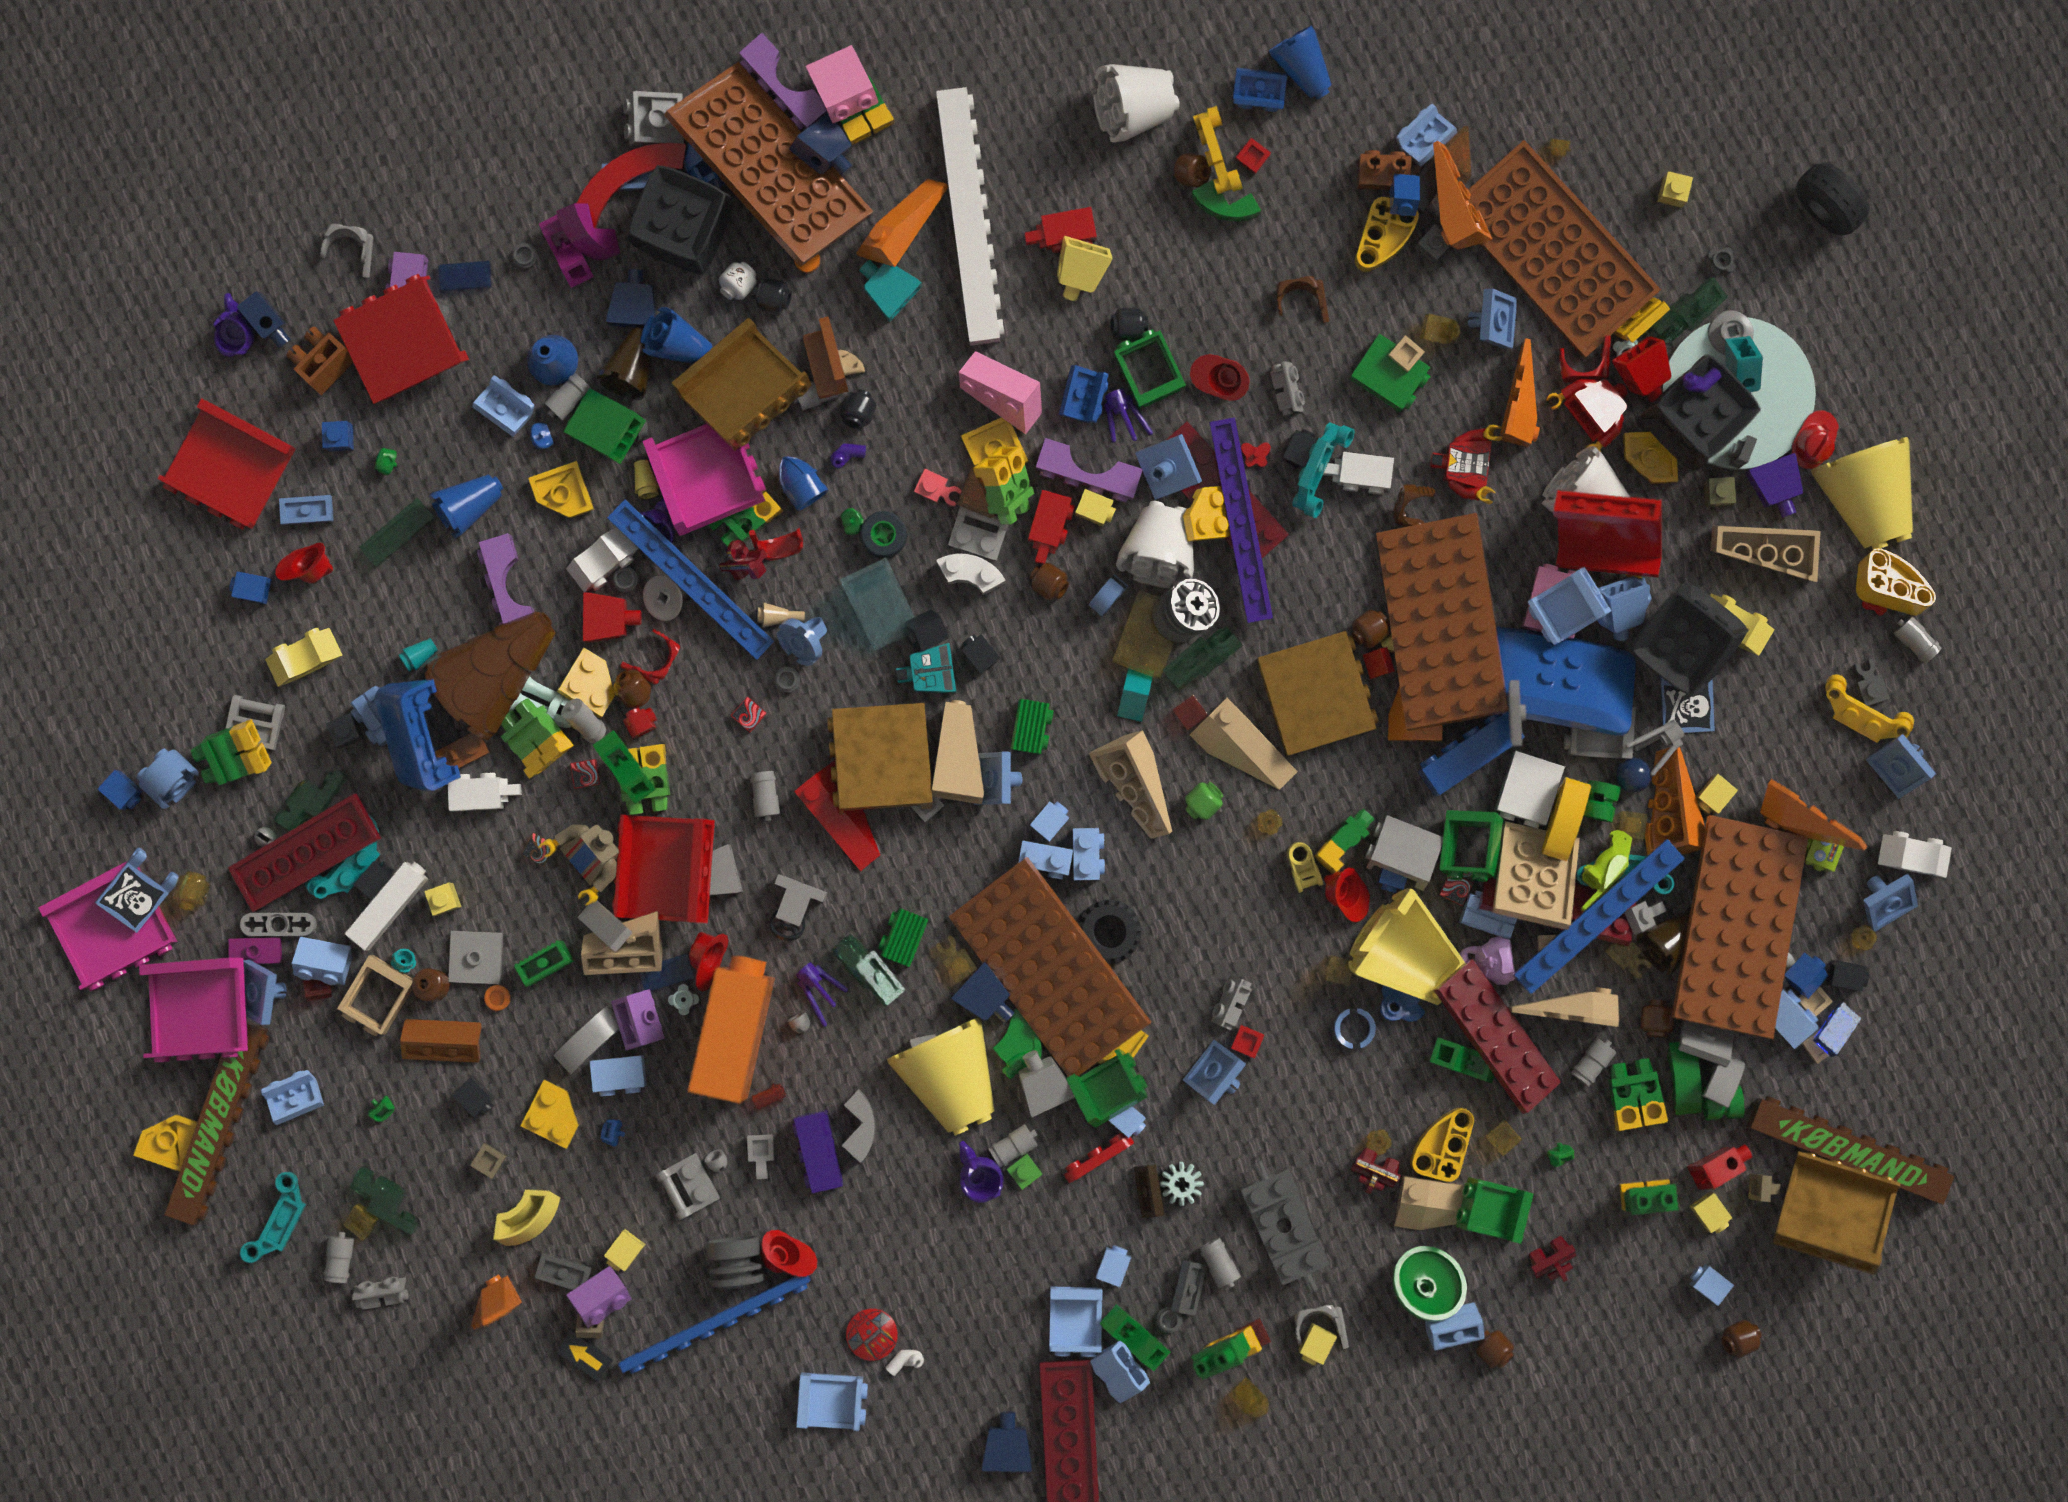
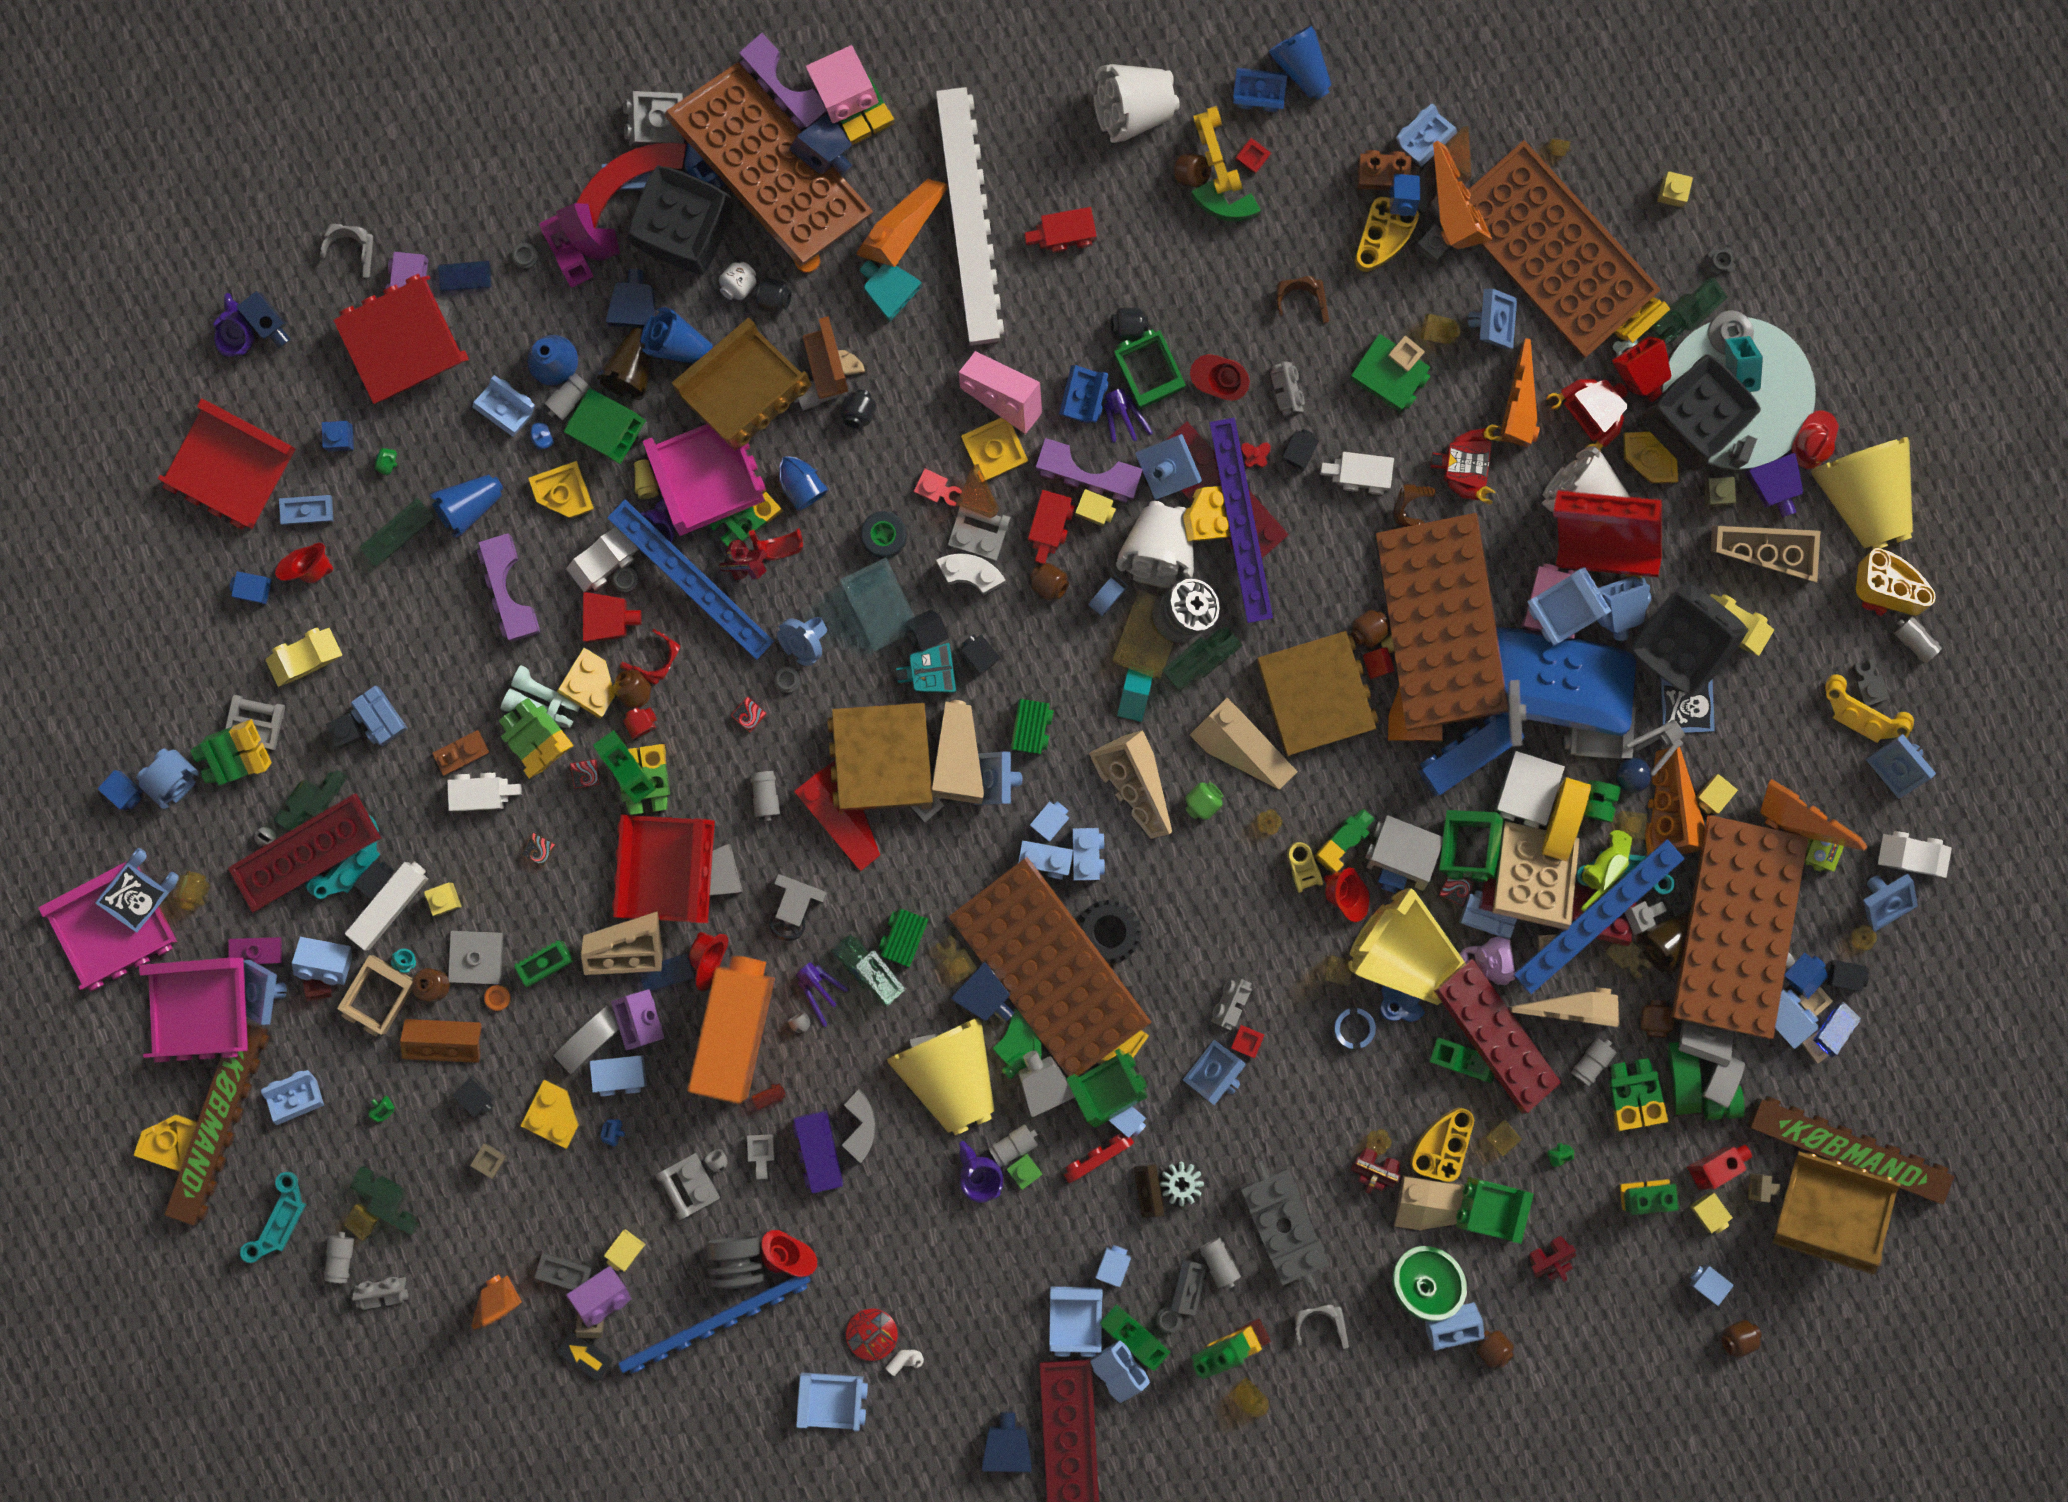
(259, 917): light grey beam -> none
(323, 363): dark orange brick -> none
(408, 737): blue windscreen -> none
(417, 654): teal cone -> none
(489, 671): reddish brown cone -> none
(527, 1218): light yellow brick -> none
(583, 720): light grey piece -> none
(590, 853): dark tan torso -> none
(605, 925): light grey tile -> none
(654, 598): light grey piece -> none
(691, 999): light aqua plate -> none
(773, 615): tan cone -> none
(845, 453): dark purple arm -> none
(852, 521): green piece -> none
(1005, 483): hips -> none
(1081, 266): light yellow torso -> none
(1190, 712): clear red plate -> none
(1317, 1344): light yellow brick -> none
(1319, 457): teal plate -> none
(1600, 372): red helmet -> none
(1701, 384): dark purple arm -> none
(1832, 199): black tyre -> none

